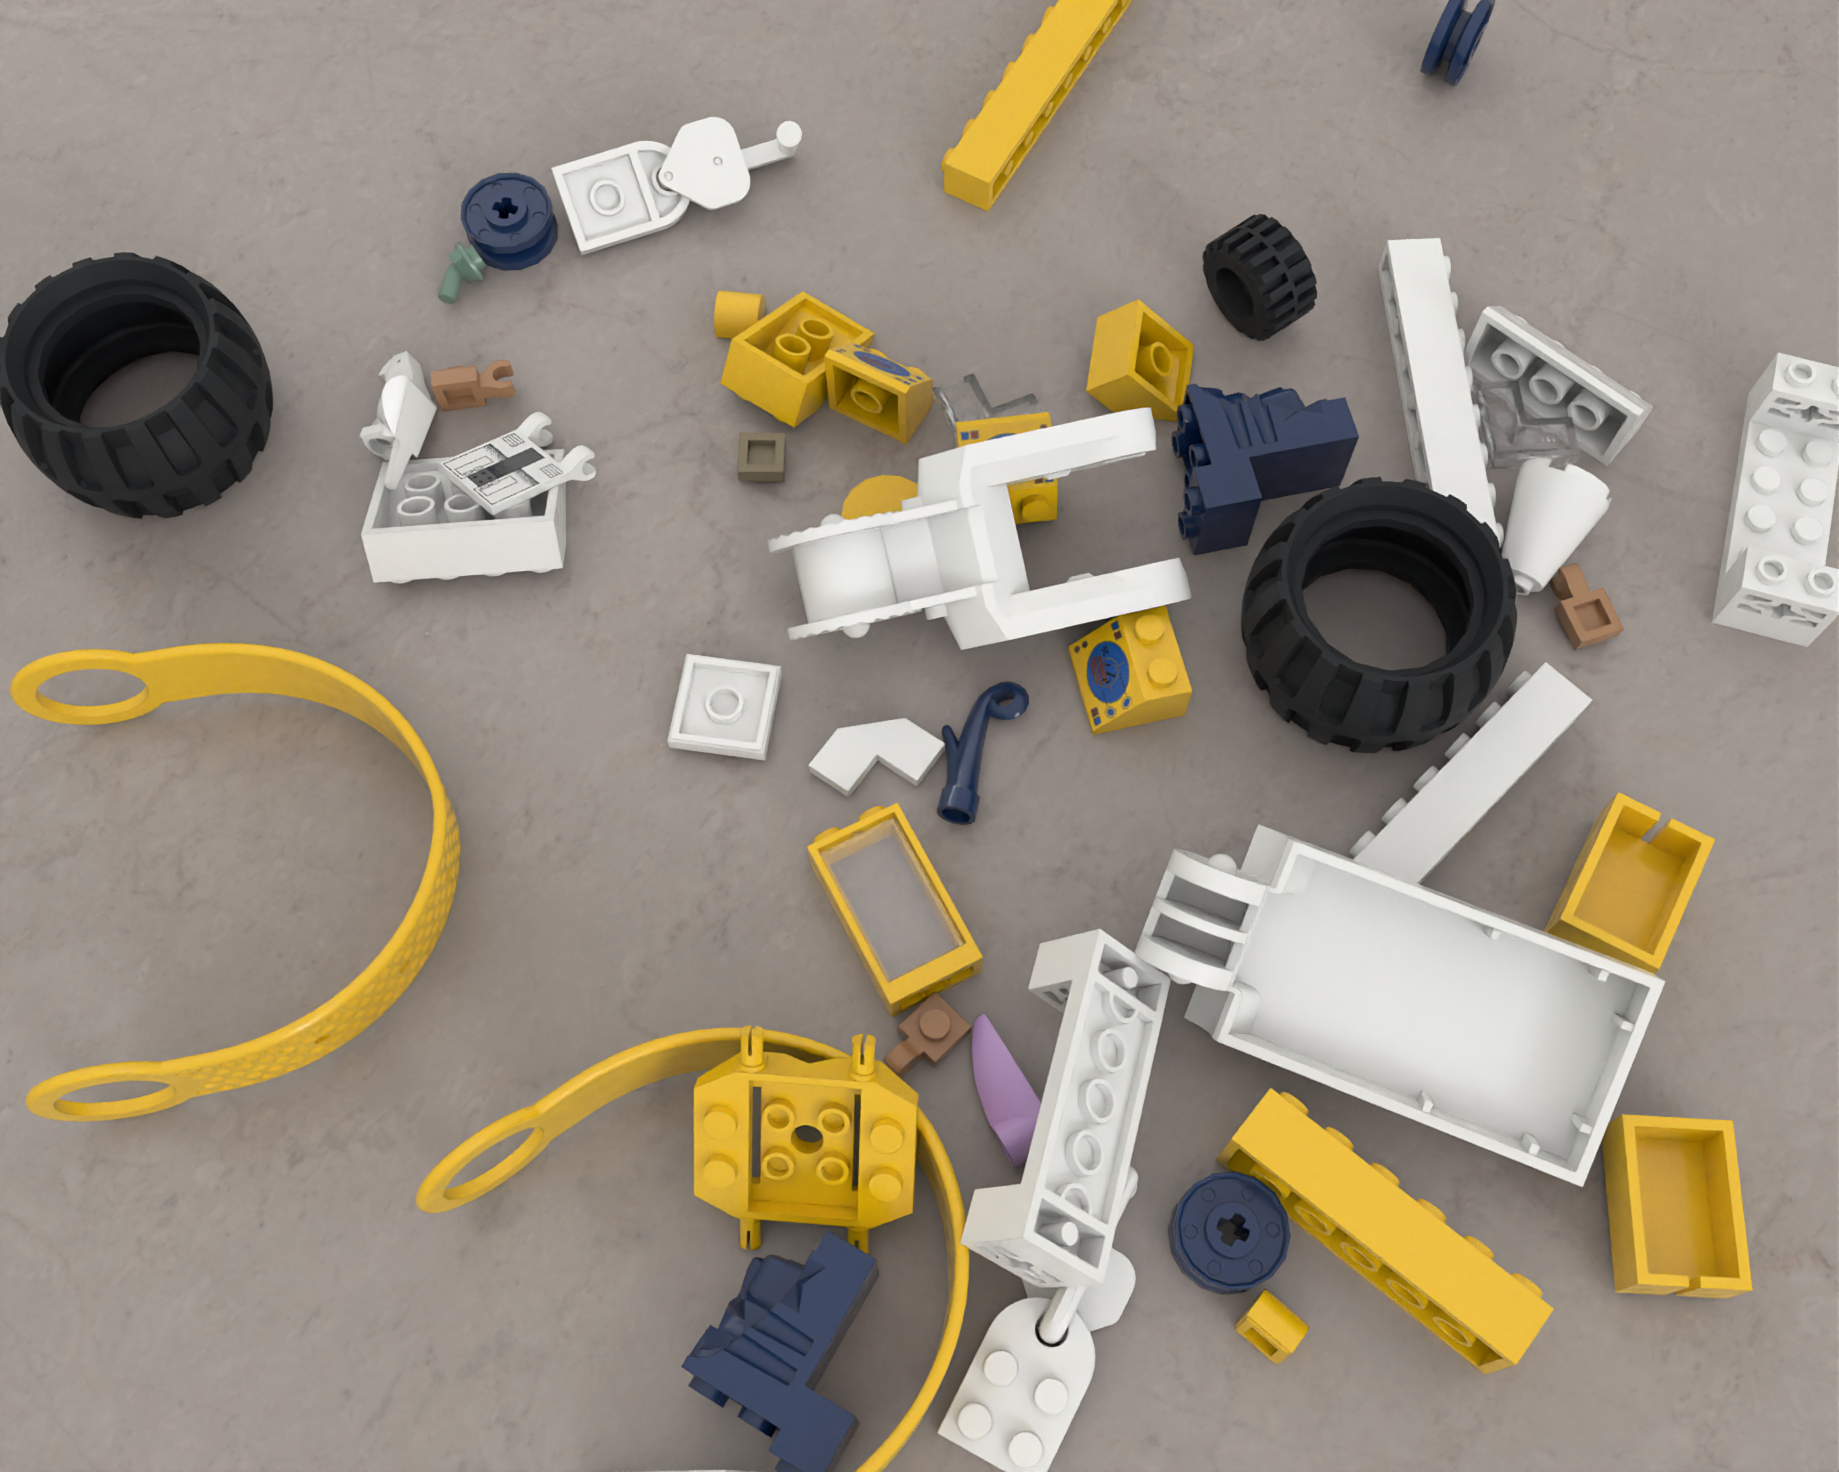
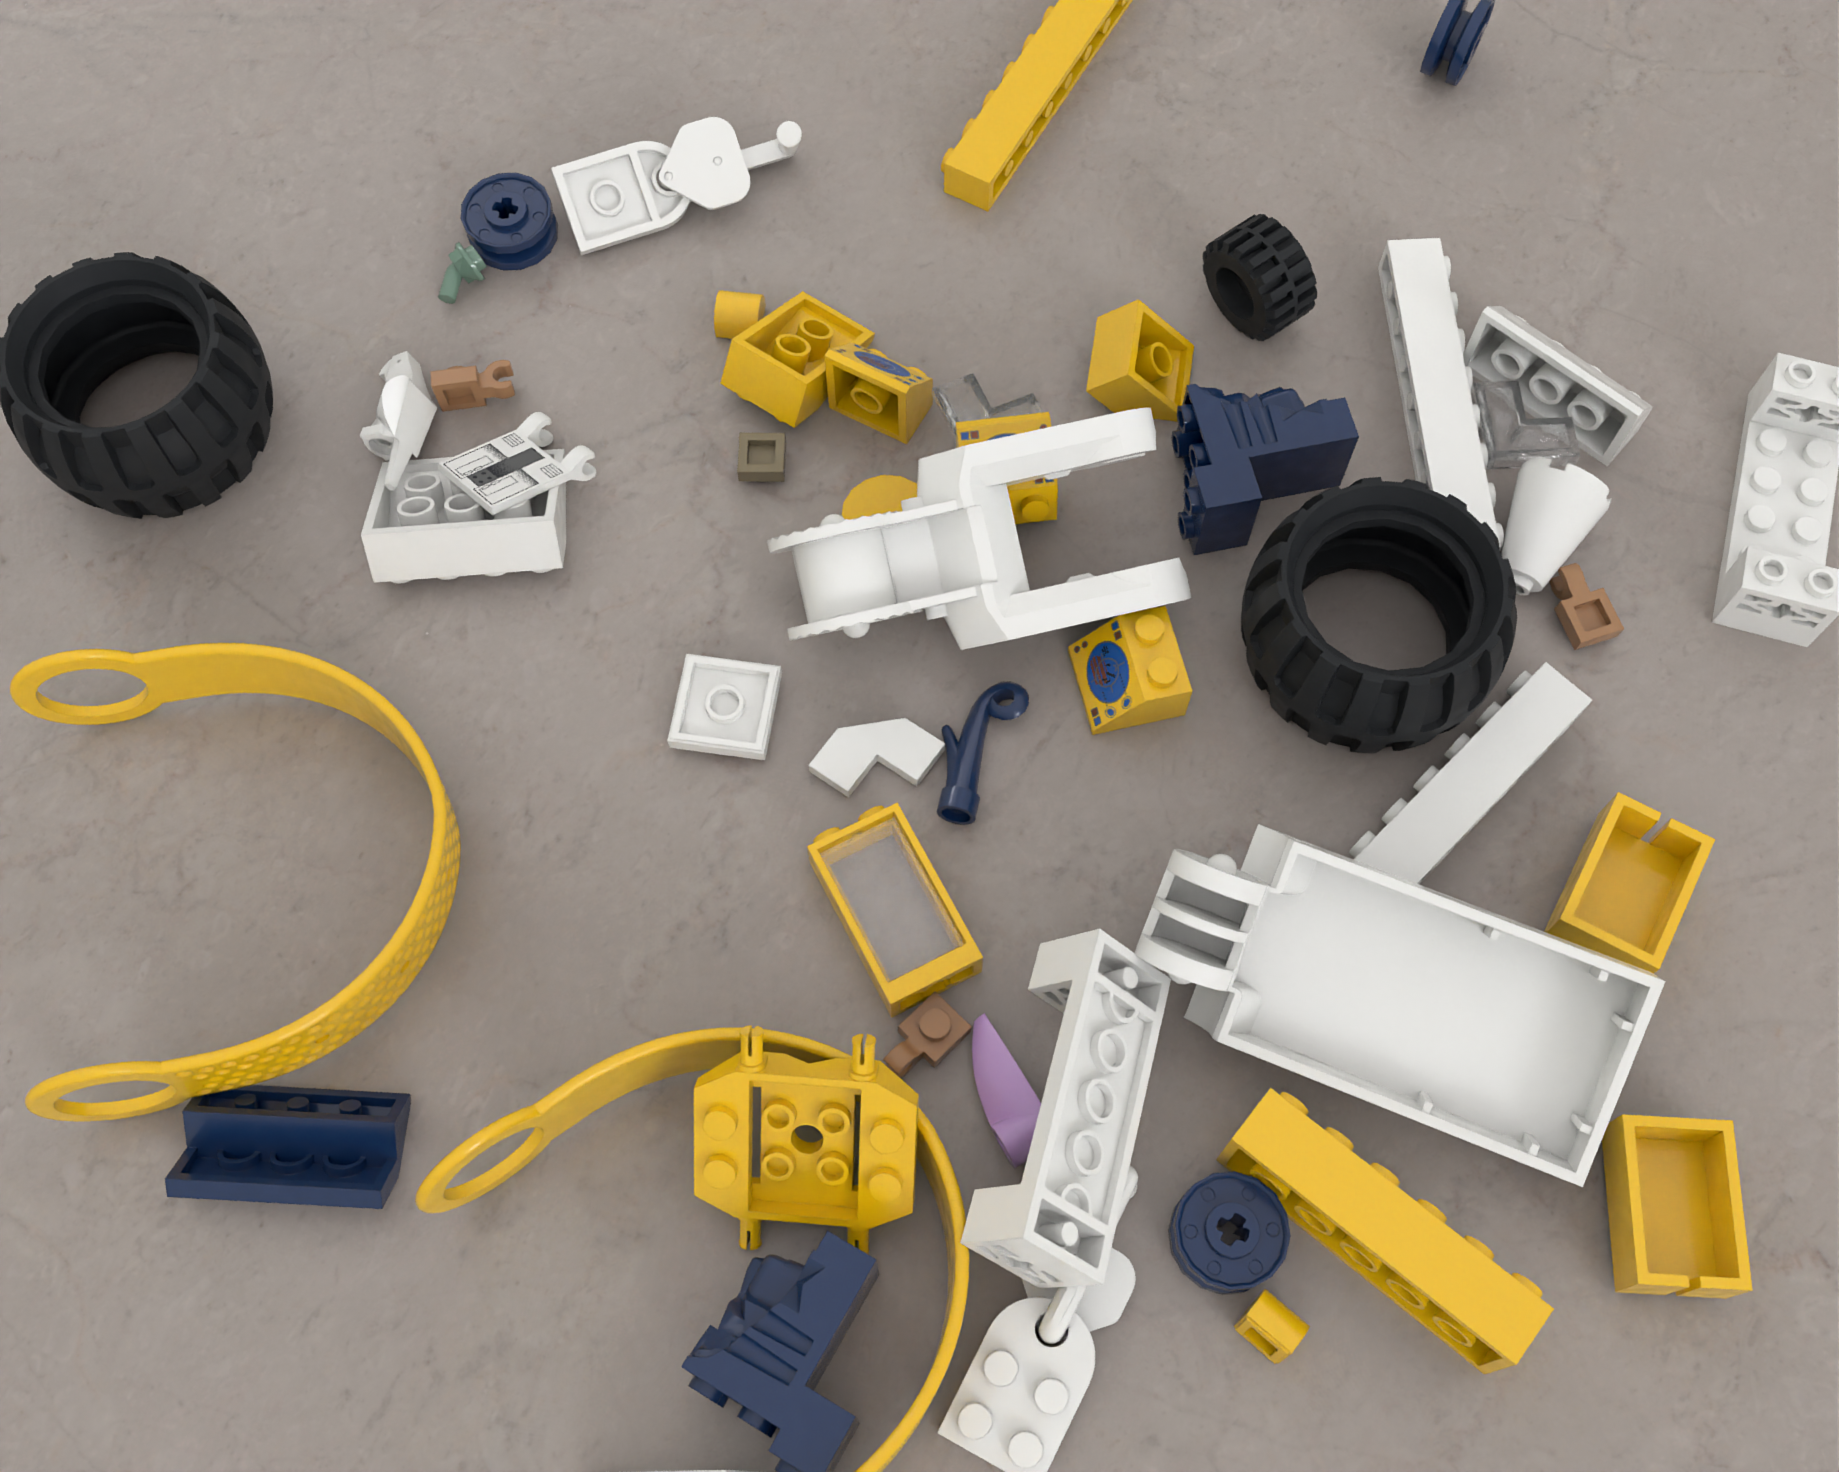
(292, 1146): none -> dark blue slope

